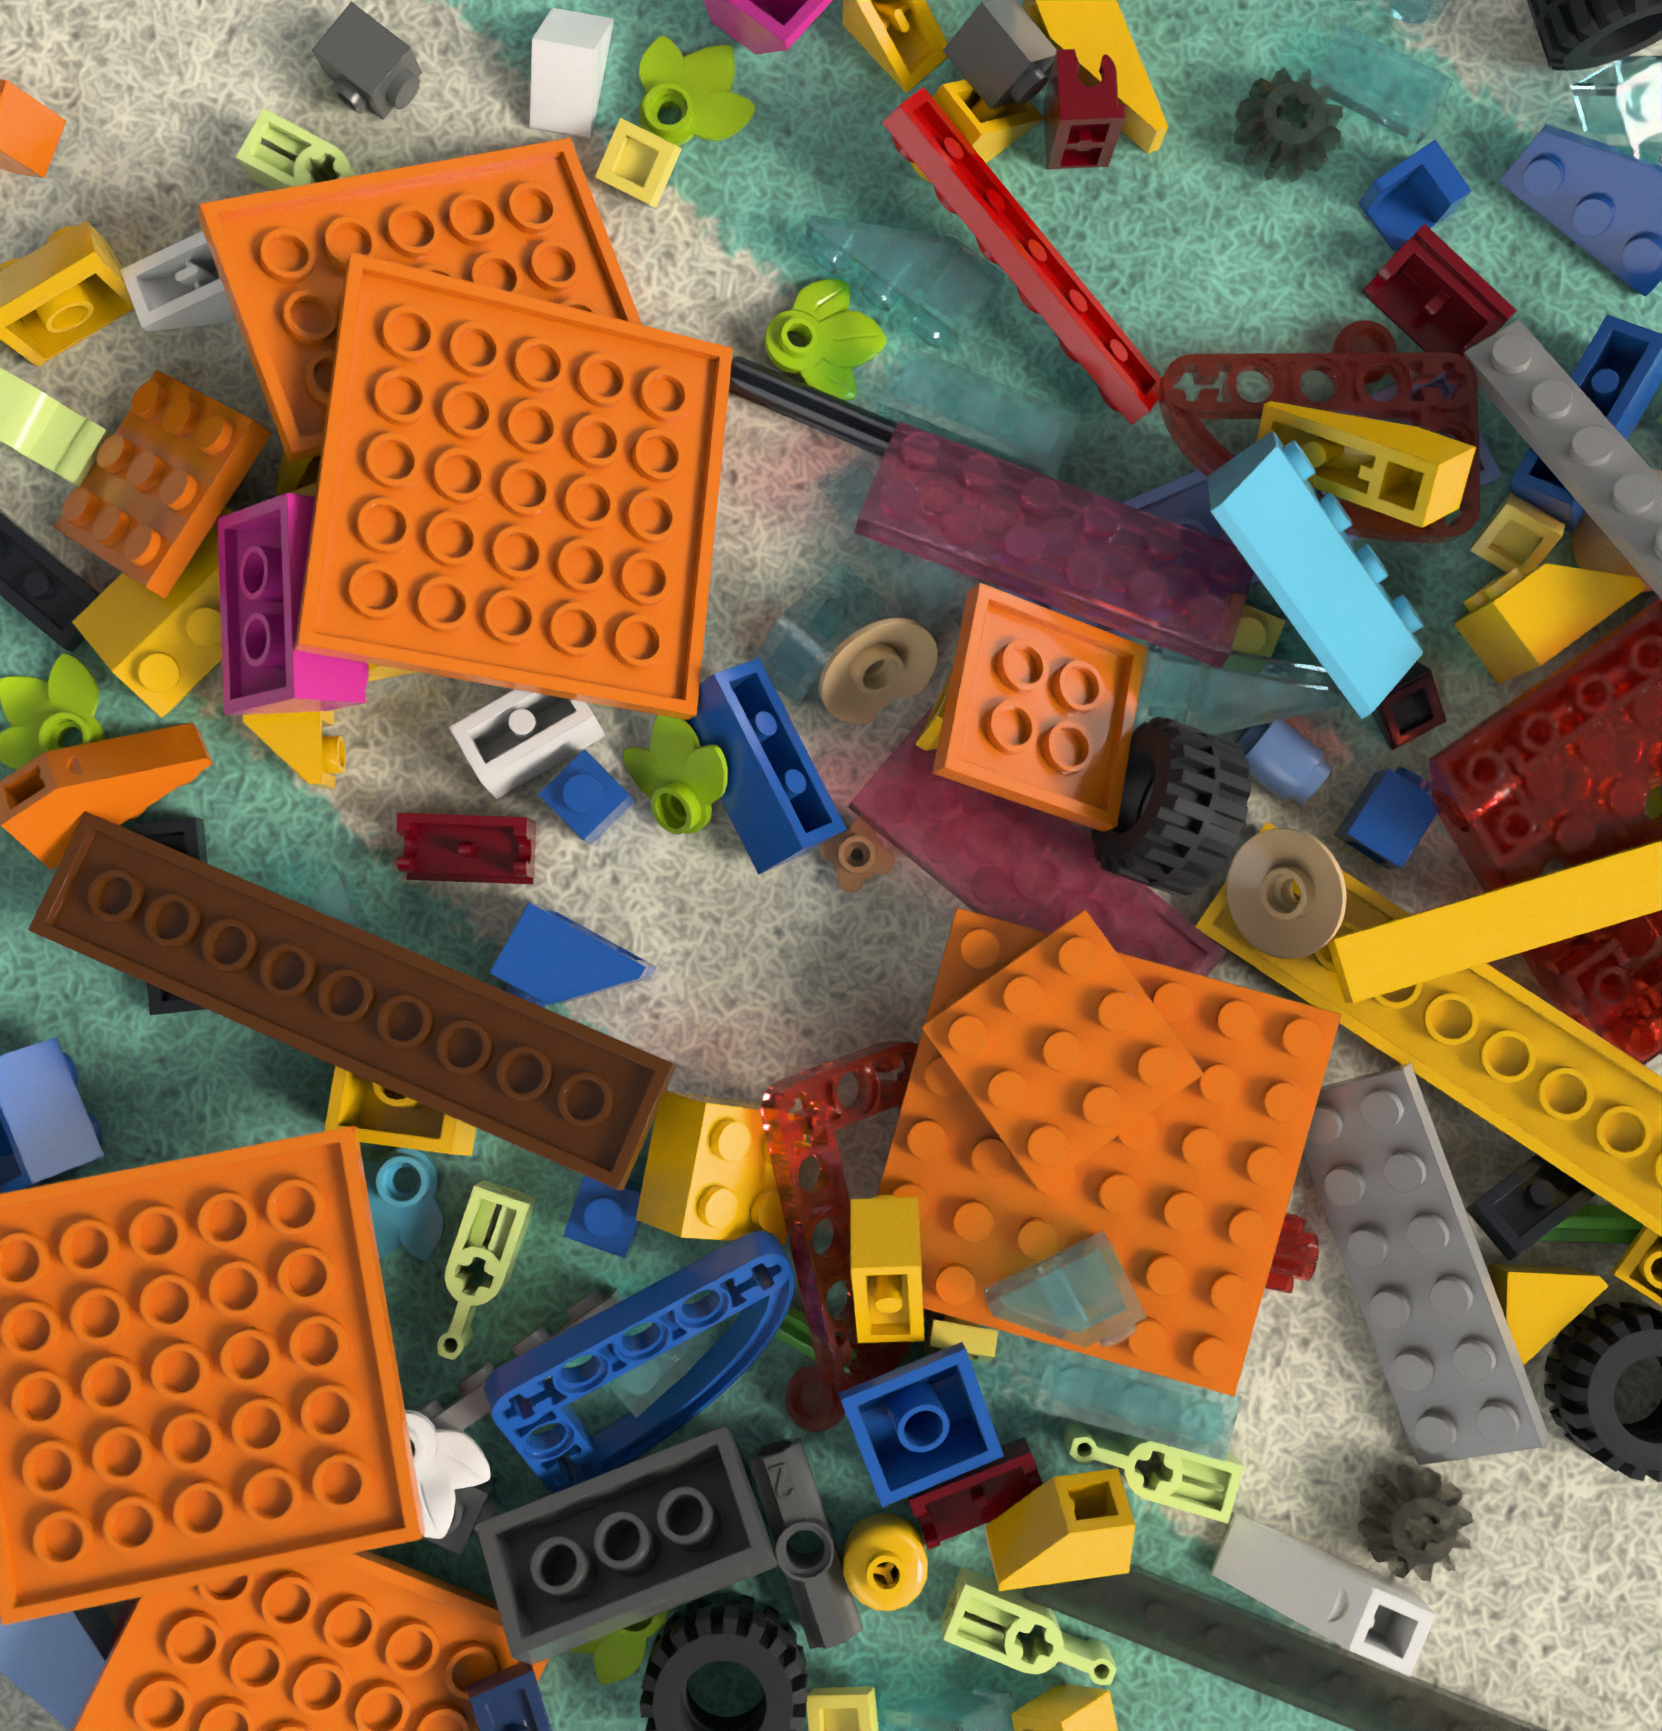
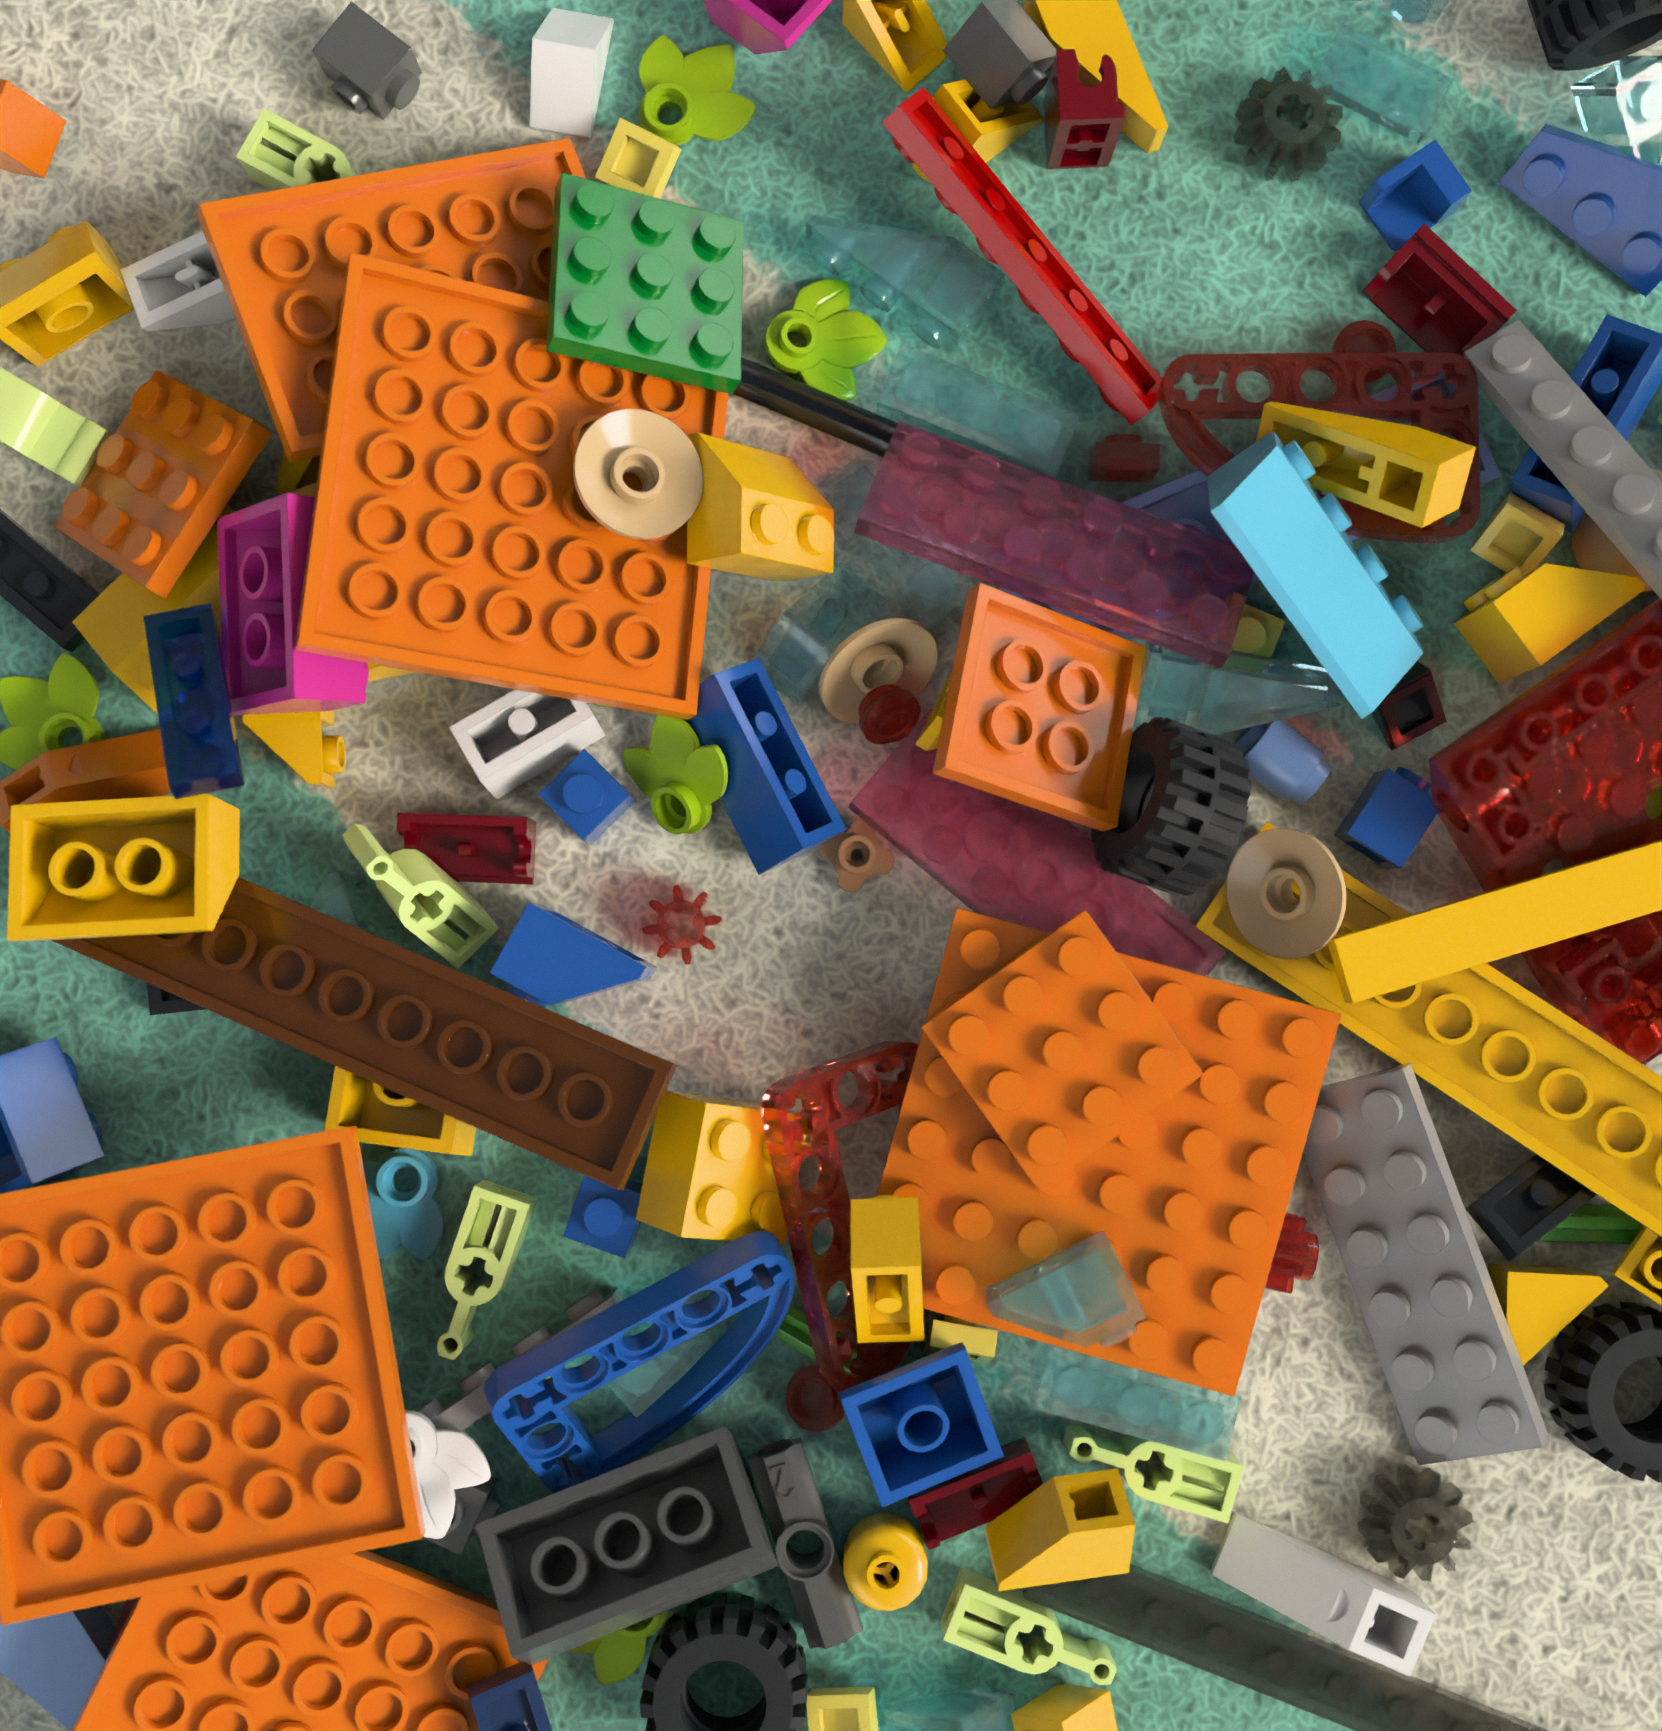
(120, 867): none -> yellow slope
(193, 701): none -> clear blue plate
(423, 897): none -> yellowish green piece
(645, 285): none -> plate
(654, 452): none -> tan dish
(665, 928): none -> clear red gear
(758, 515): none -> yellow slope
(888, 714): none -> clear red plate
(1123, 460): none -> clear red plate

